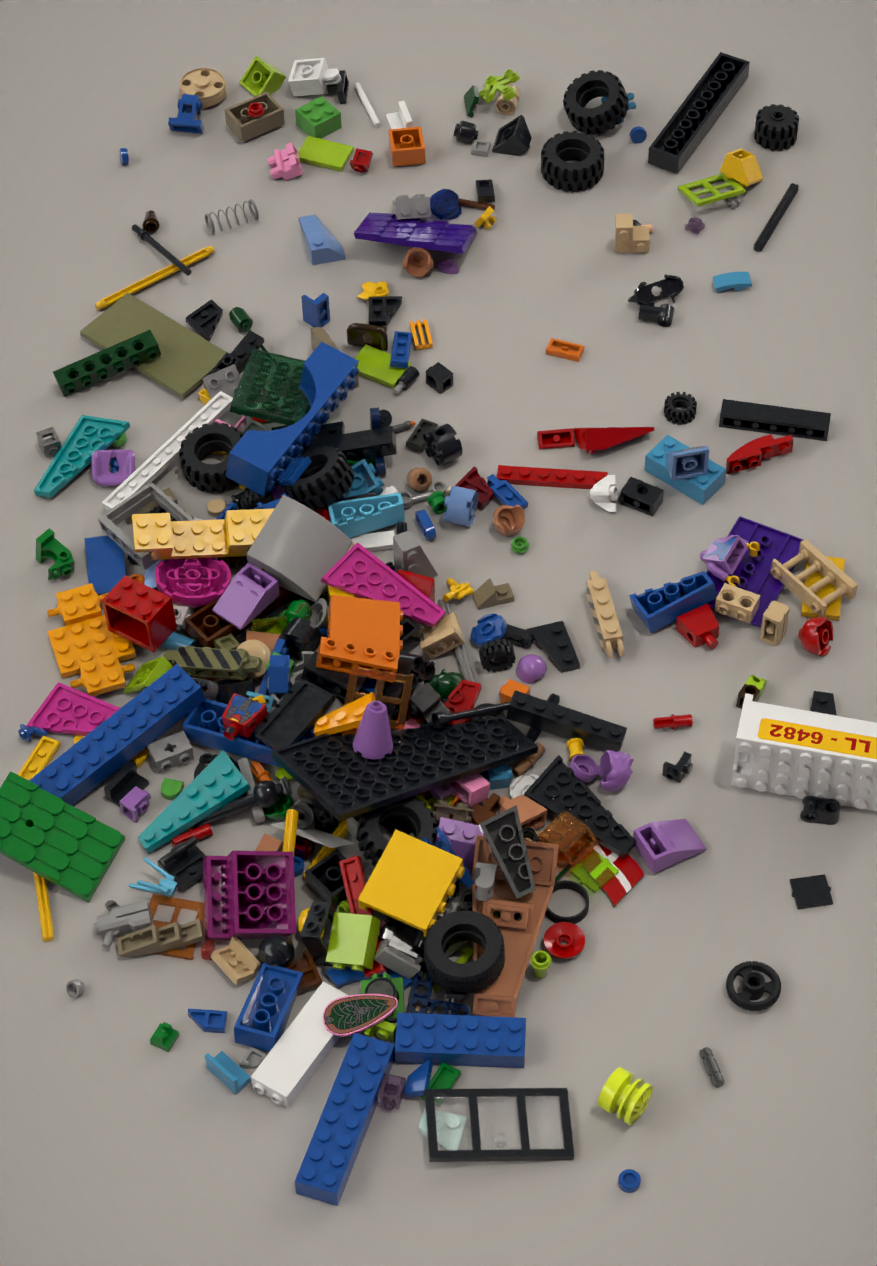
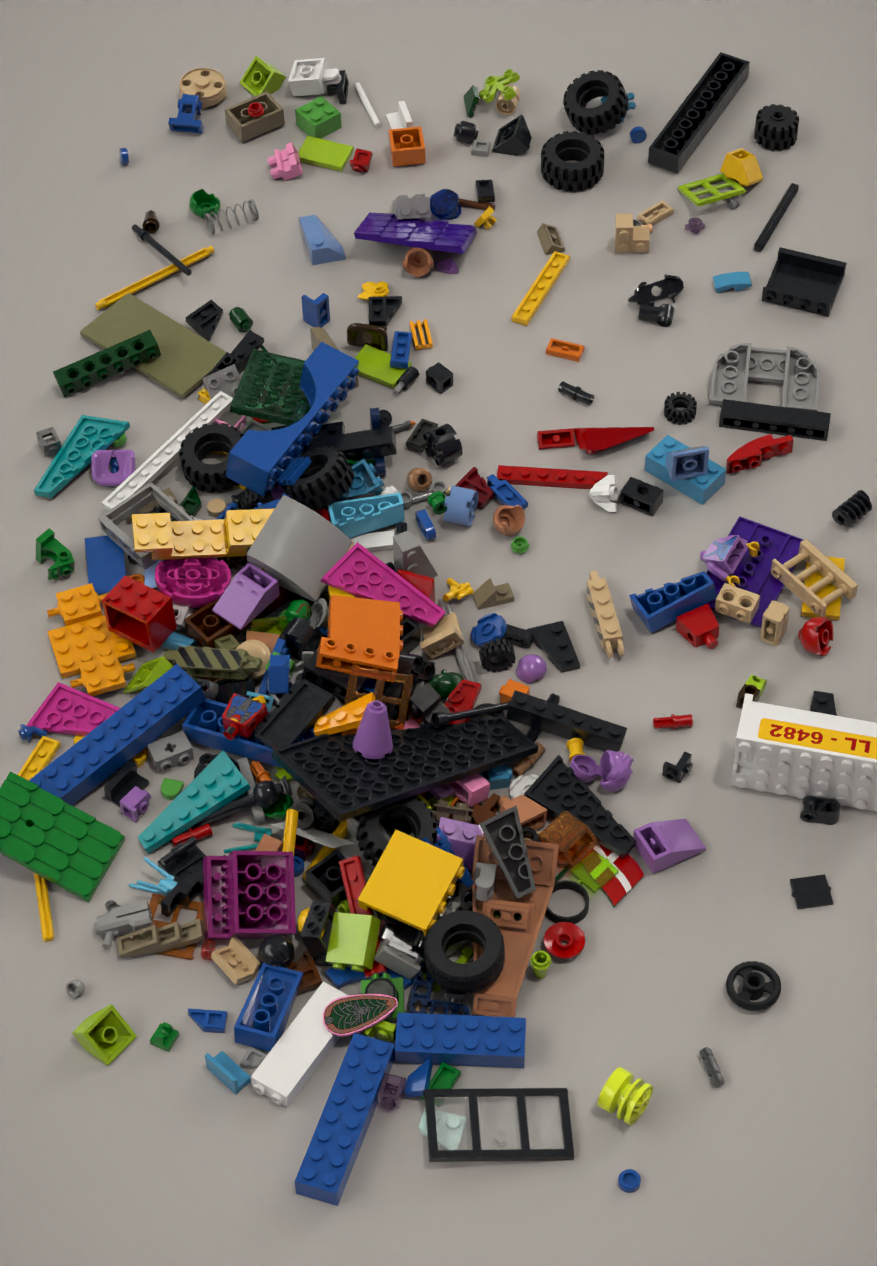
(104, 1034): none -> lime slope
(183, 892): none -> black slope
(192, 502): none -> dark green tile
(204, 203): none -> green hair
(259, 832): none -> teal plant
(540, 288): none -> yellow tile
(550, 239): none -> dark tan slope
(576, 393): none -> black pin
(656, 216): none -> tan tile
(786, 367): none -> light grey plate
(804, 282): none -> black panel
(852, 509): none -> black piece

